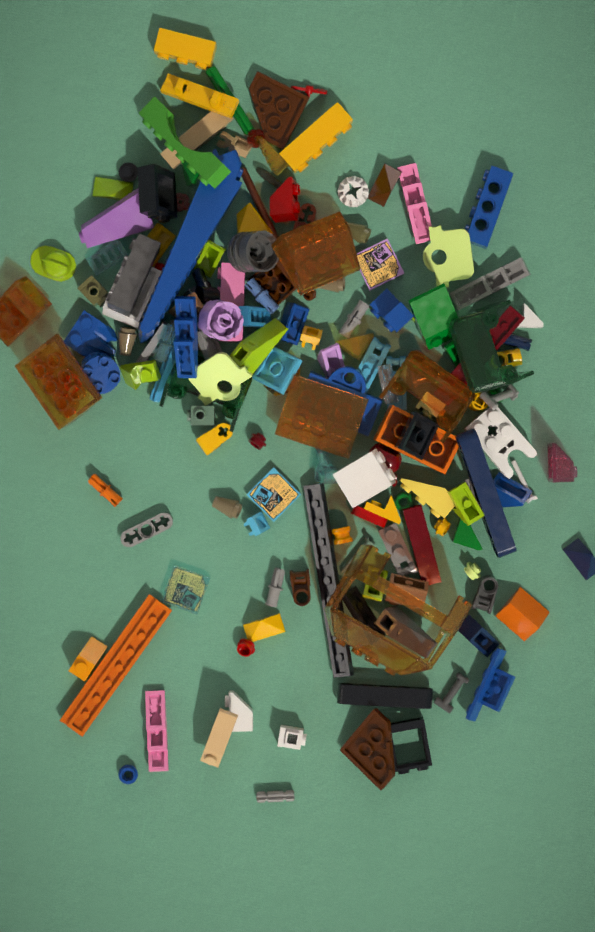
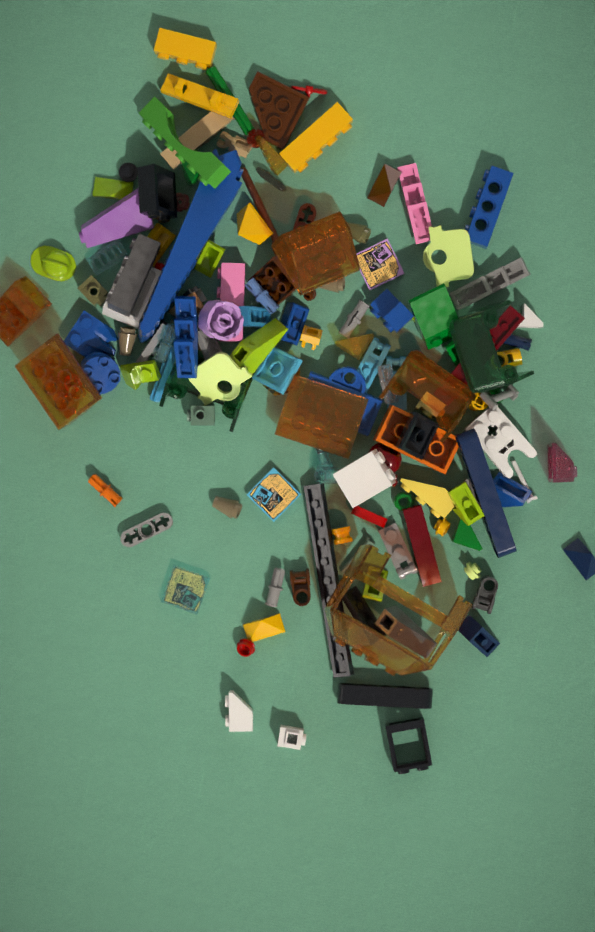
(88, 658): light orange slope -> none
(116, 665): orange plate -> none
(128, 780): blue plate -> none
(156, 731): bright pink slope -> none
(204, 289): black pin -> none
(212, 439): yellow piece -> none
(219, 737): tan slope -> none
(252, 251): dark grey wheel -> none
(257, 440): dark red plate -> none
(257, 523): medium azure tile -> none
(275, 796): light grey axle -> none
(284, 202): red slope -> none
(330, 359): lavender slope -> none
(350, 200): white gear -> none
(372, 749): reddish brown plate -> none
(389, 512): yellow slope -> none
(413, 586): medium nougat brick -> none
(444, 704): dark grey piece -> none
(493, 687): blue bracket -> none
(522, 614): orange slope -> none

